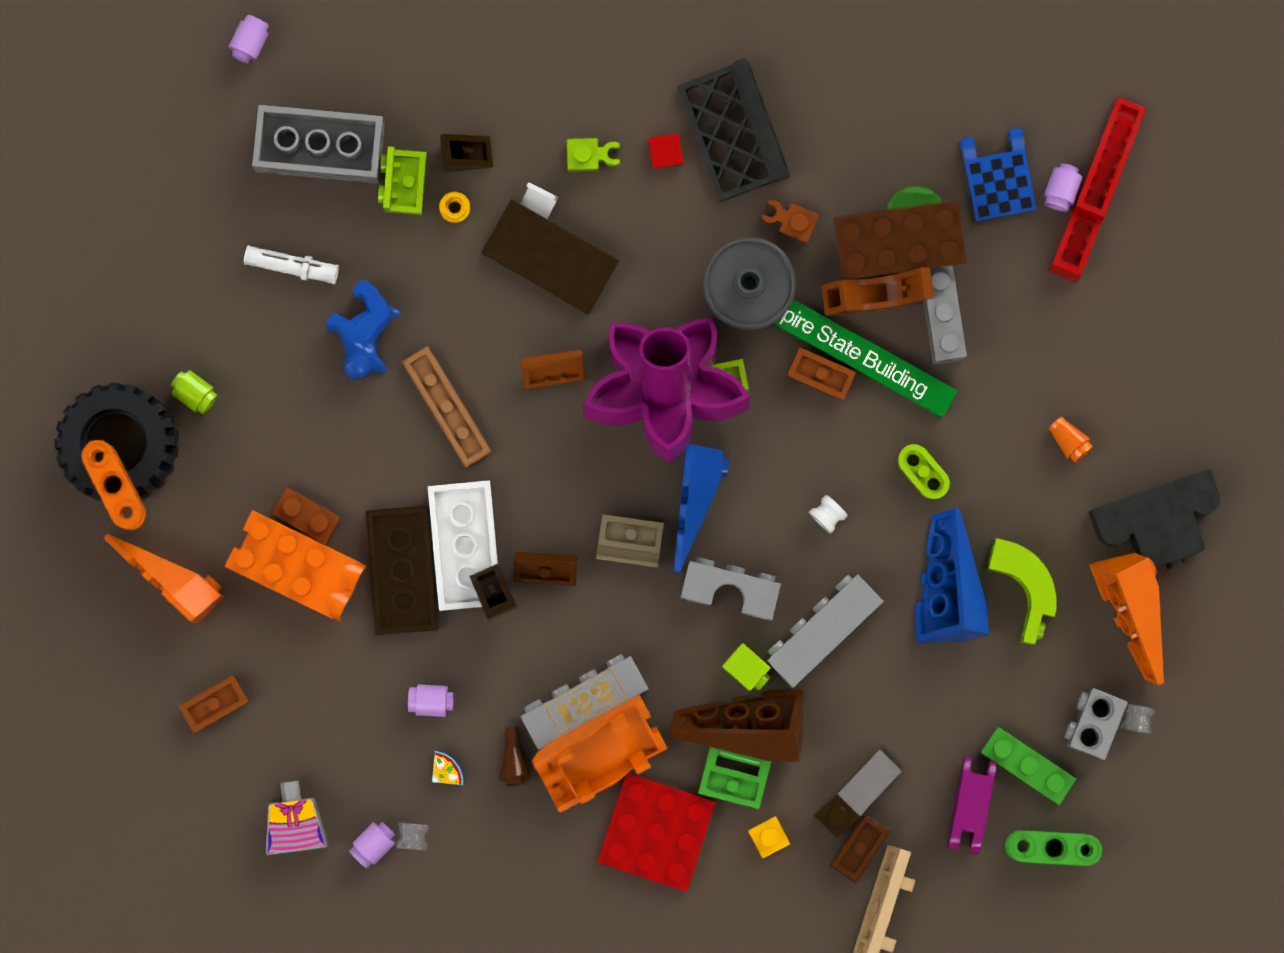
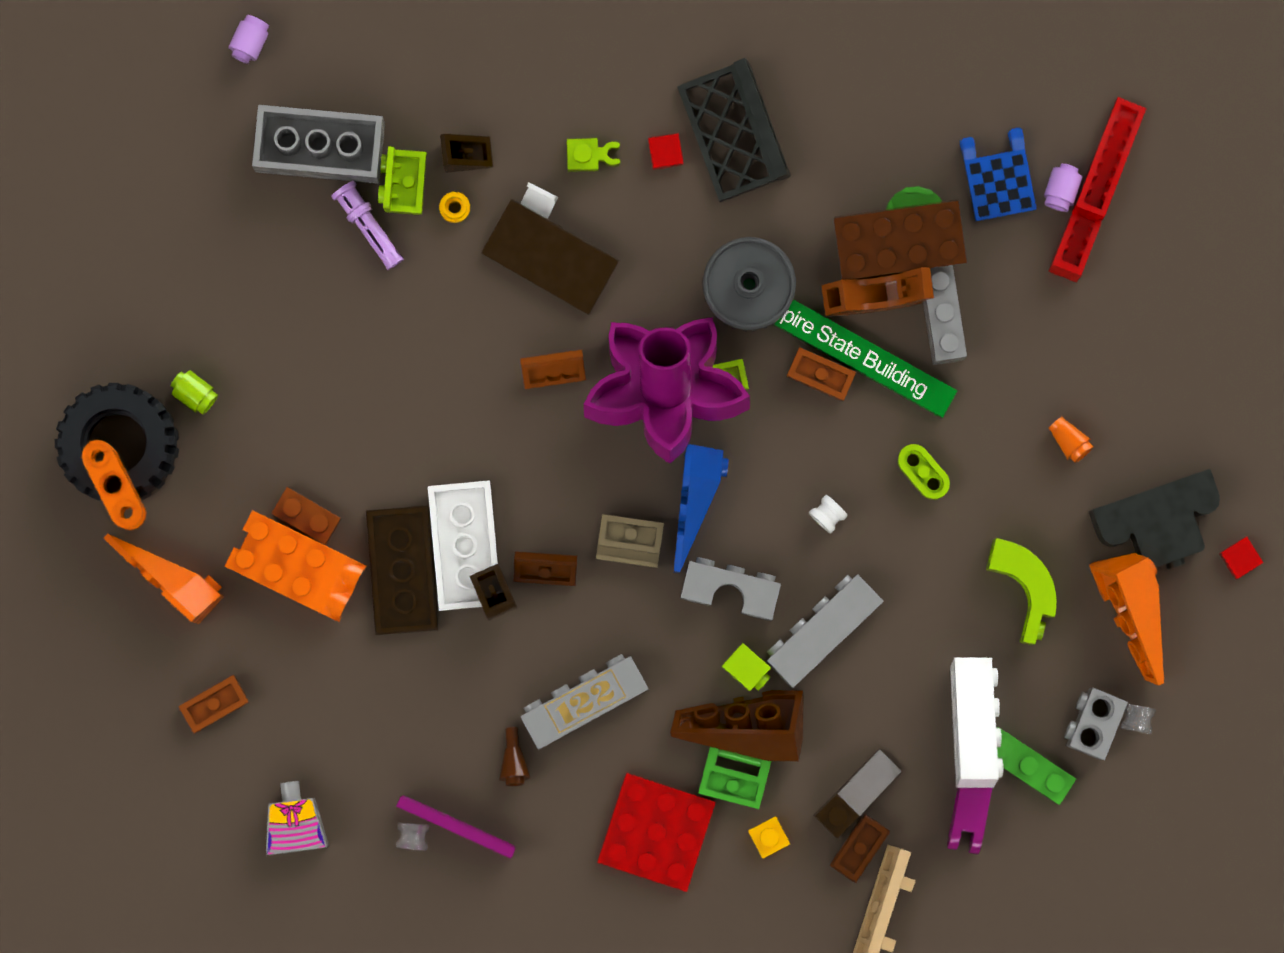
(298, 266): white pin -> none
(360, 213): none -> lavender pin
(363, 331): blue animal -> none
(372, 844): lavender brick -> none
(430, 700): lavender brick -> none
(446, 407): medium nougat tile -> none
(446, 770): tile -> none
(456, 826): none -> magenta tile
(598, 754): orange piece -> none
(795, 223): dark orange plate -> none
(952, 593): blue wedge -> none
(975, 723): none -> white brick
(1069, 853): bright green piece -> none
(1241, 557): none -> red tile

